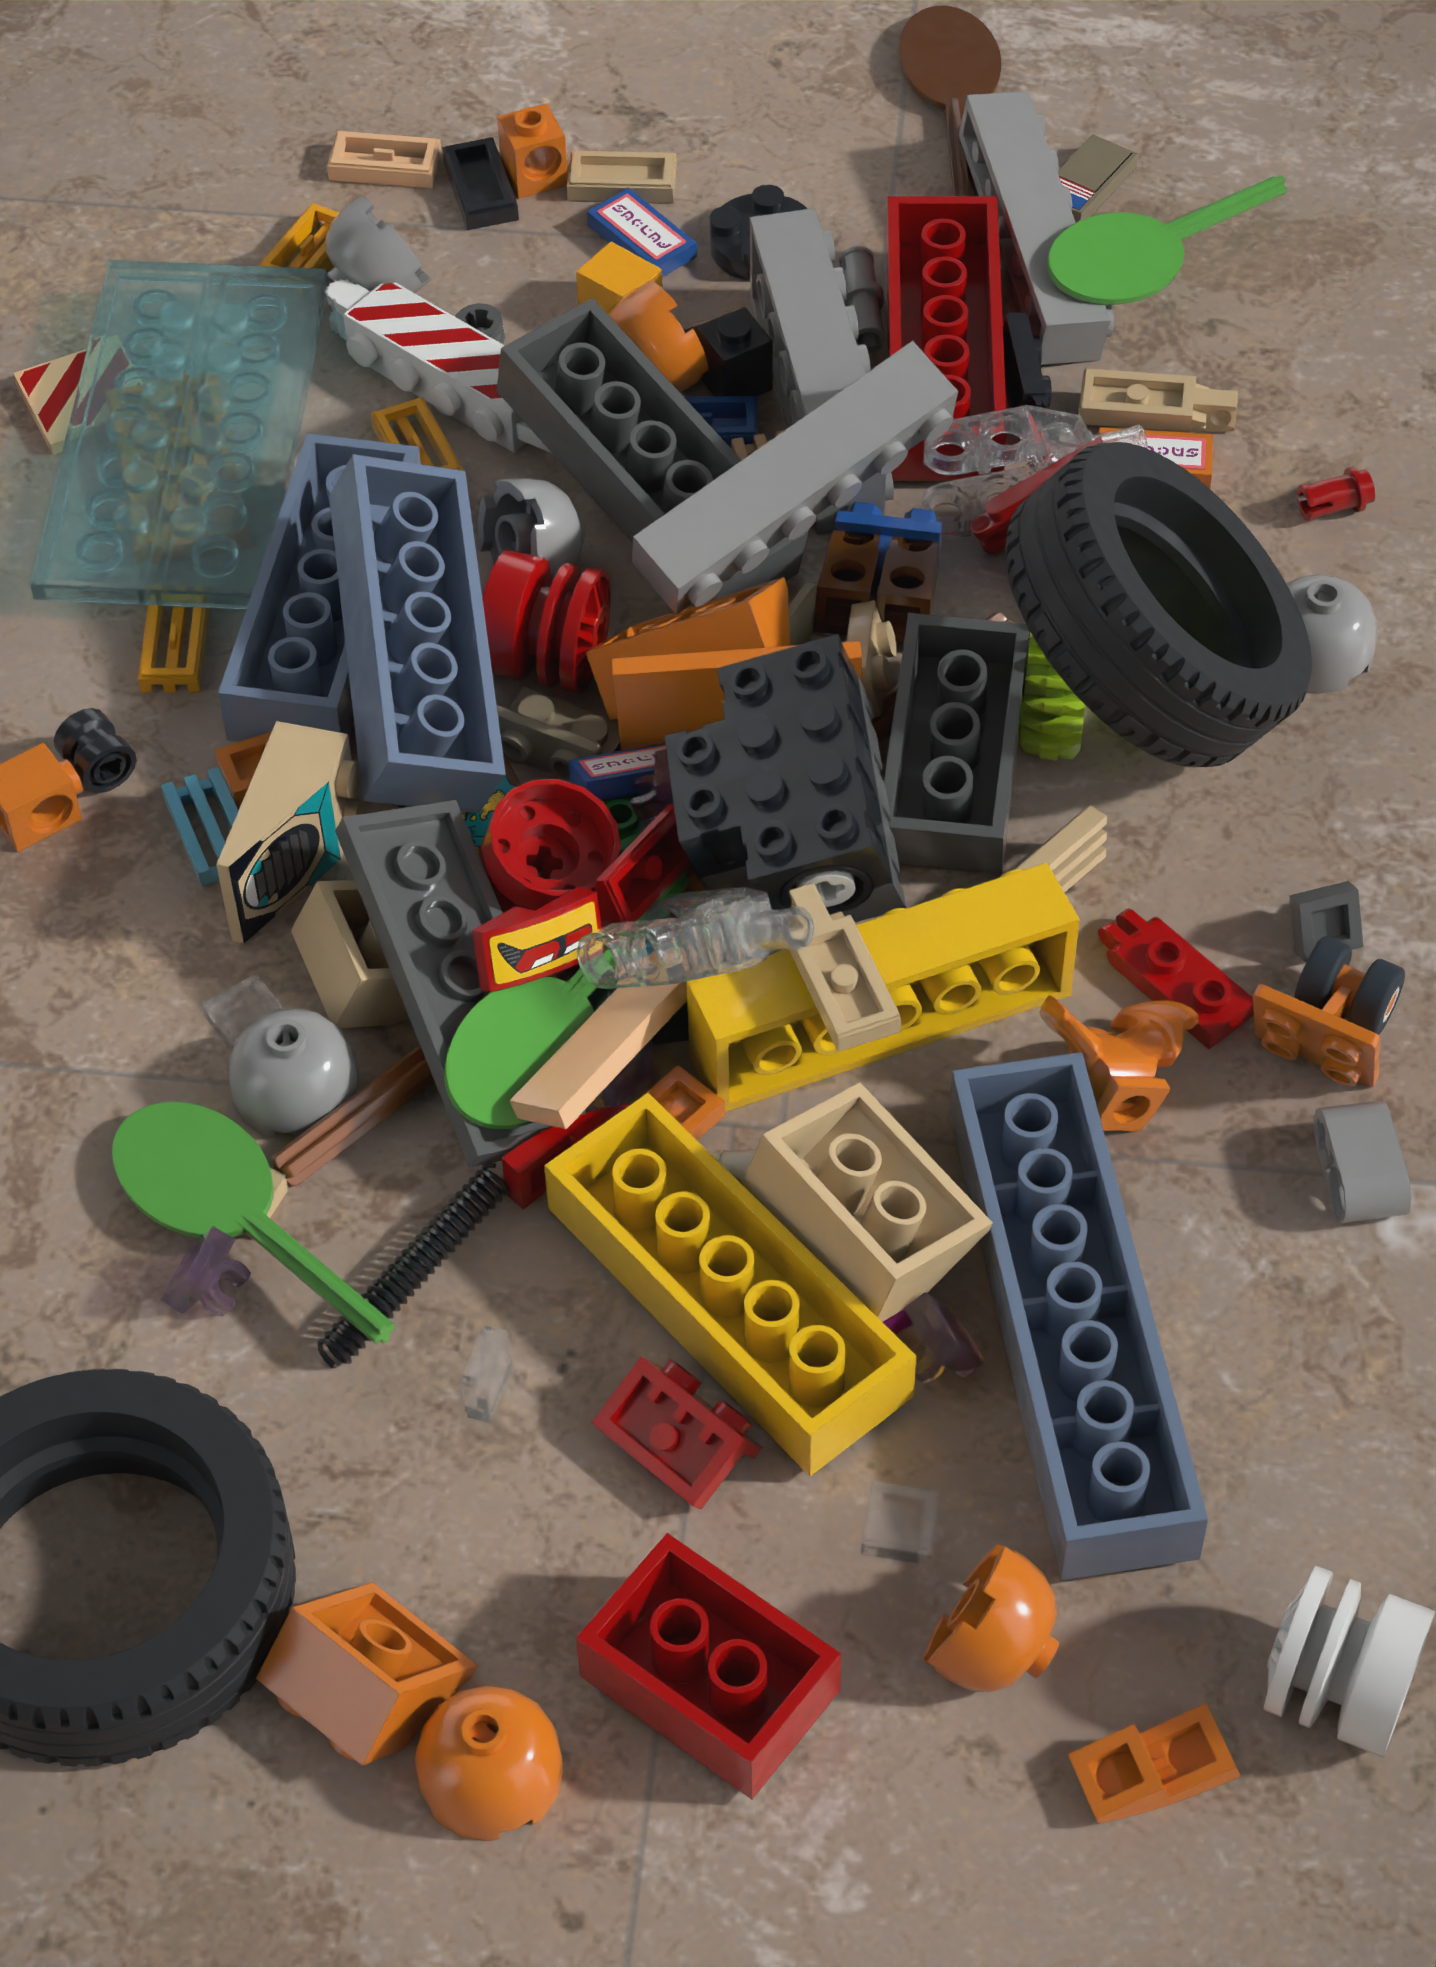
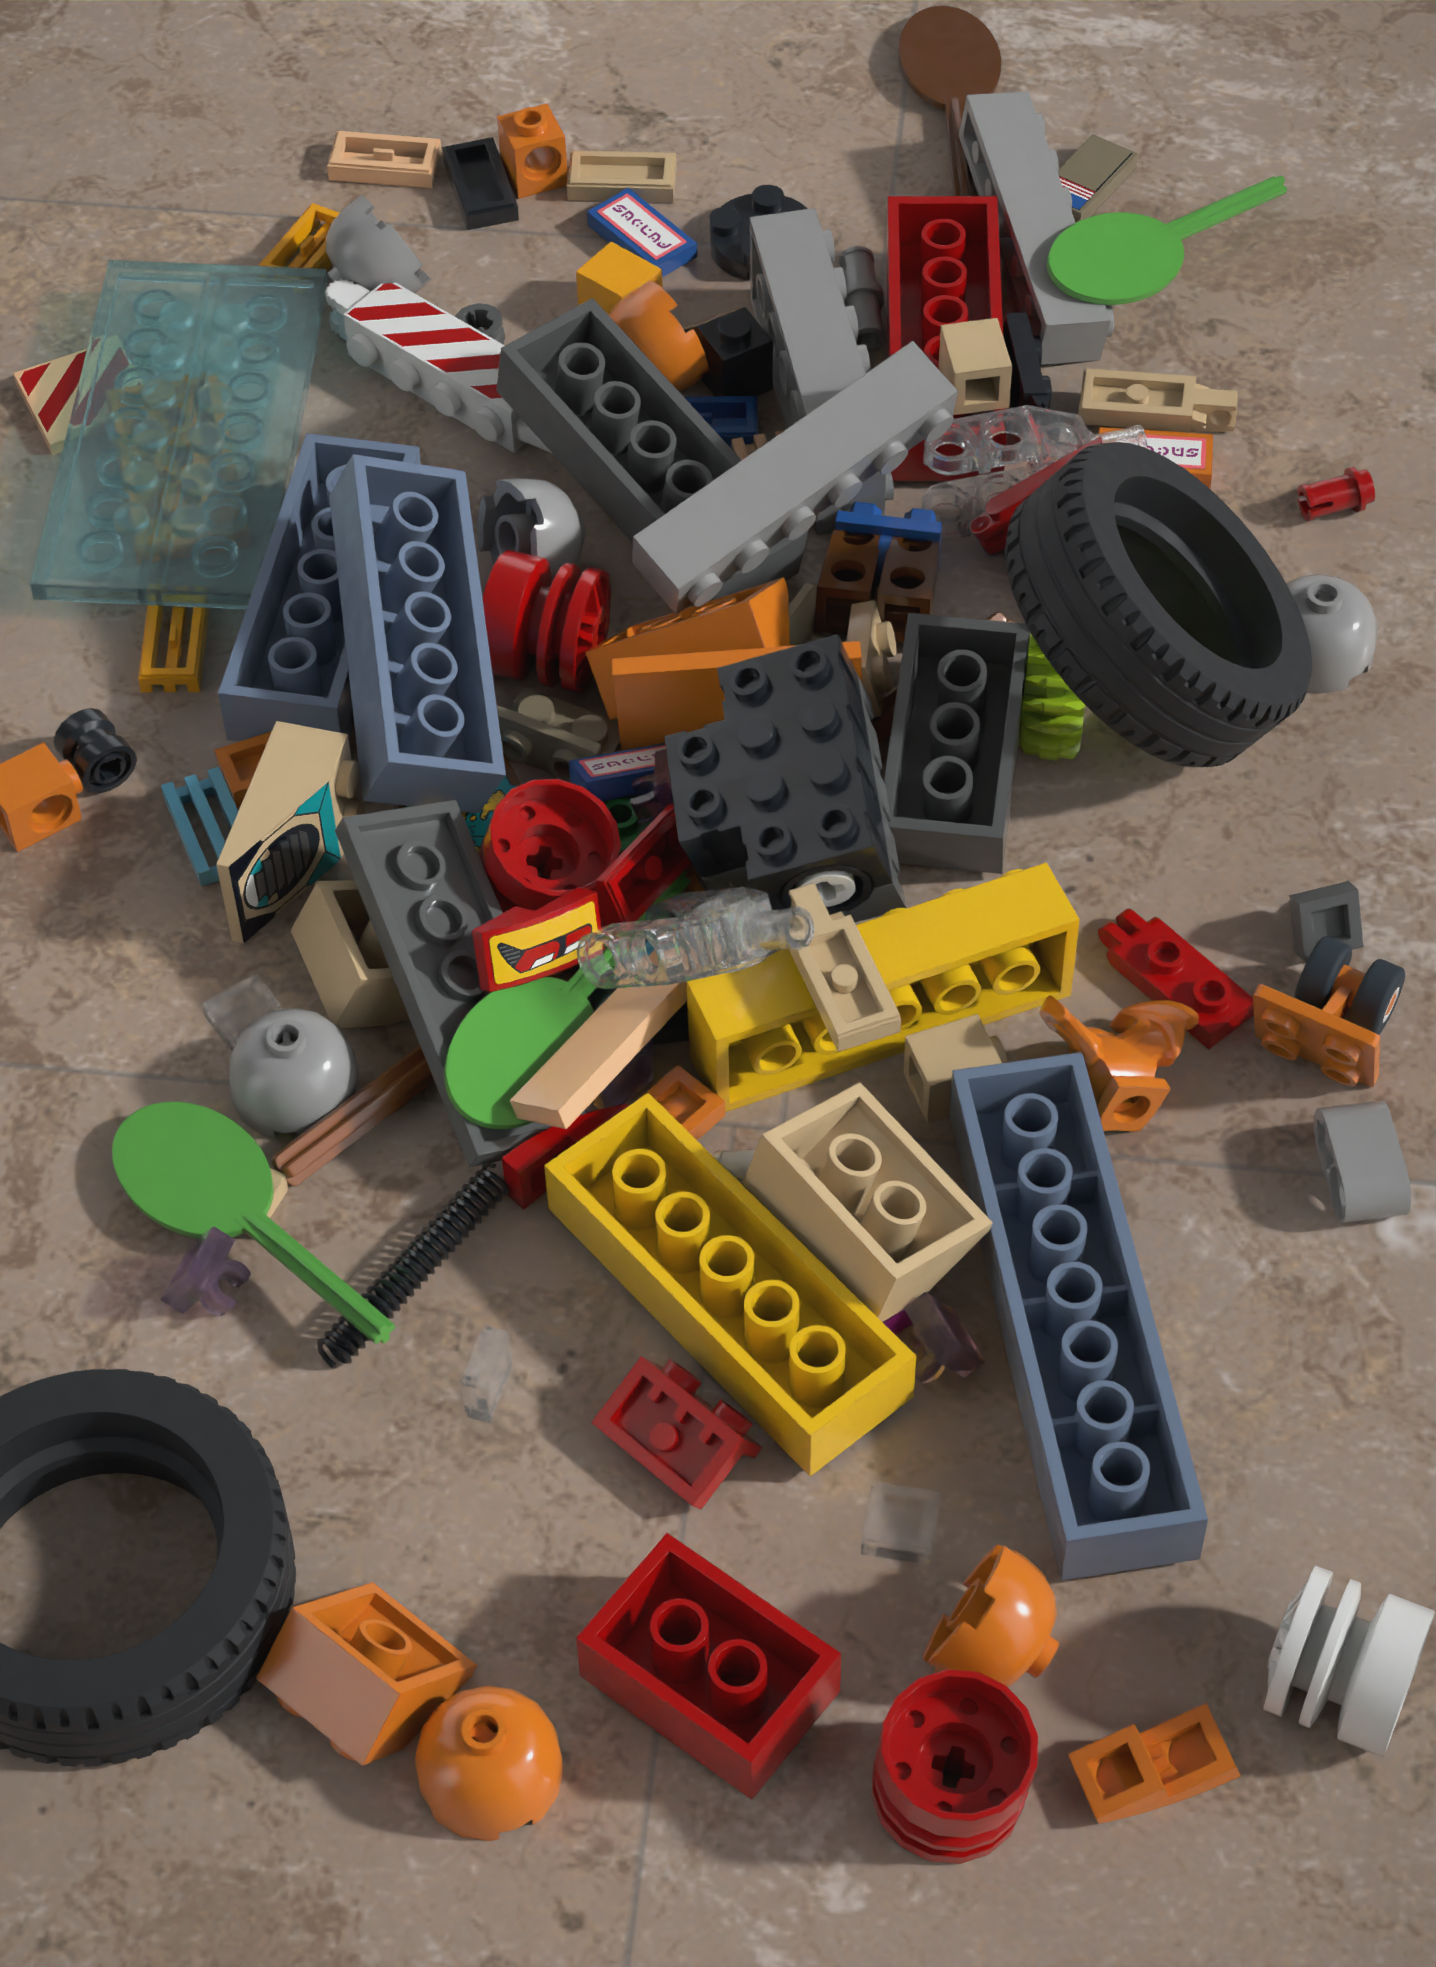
(398, 414): light orange tile -> none
(938, 1051): none -> tan brick
(961, 1727): none -> red wheel
(976, 364): none -> tan brick
(1073, 848): tan tile -> none

